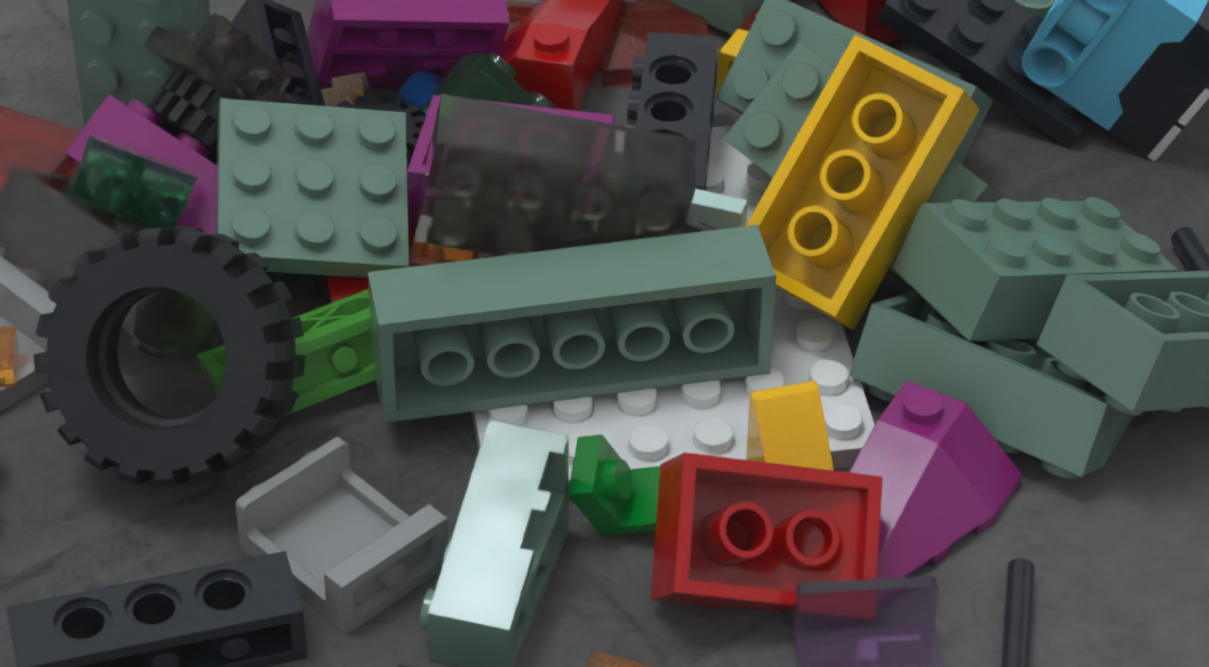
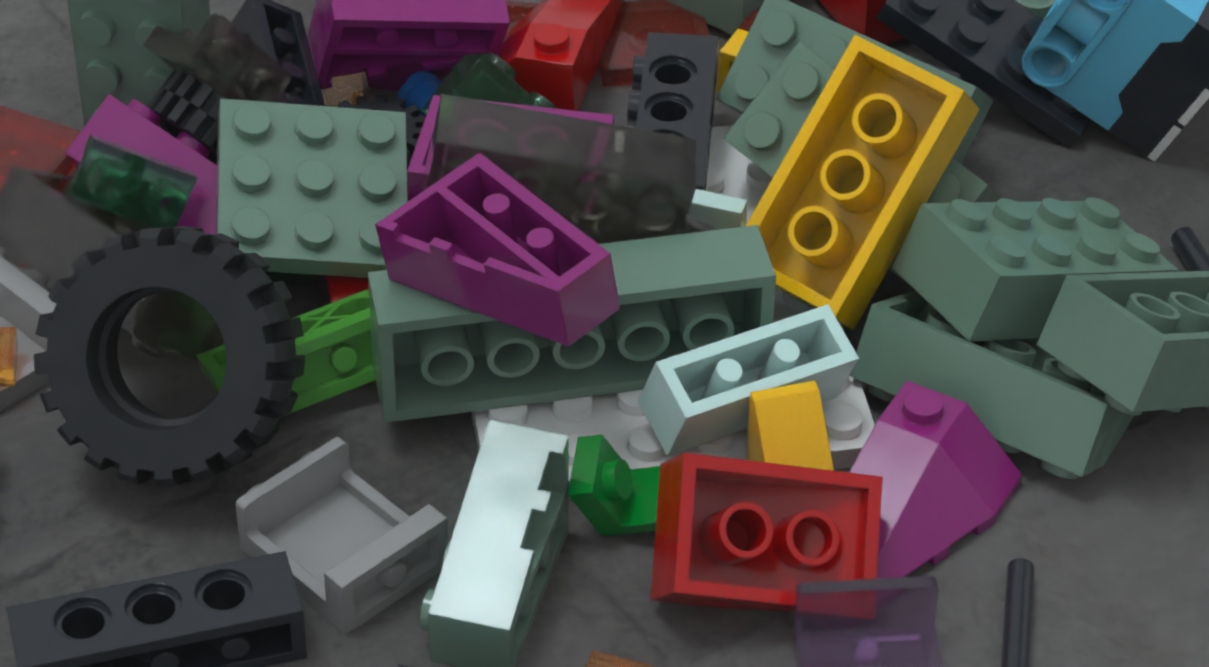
(500, 254): none -> magenta wedge
(709, 388): none -> light aqua brick

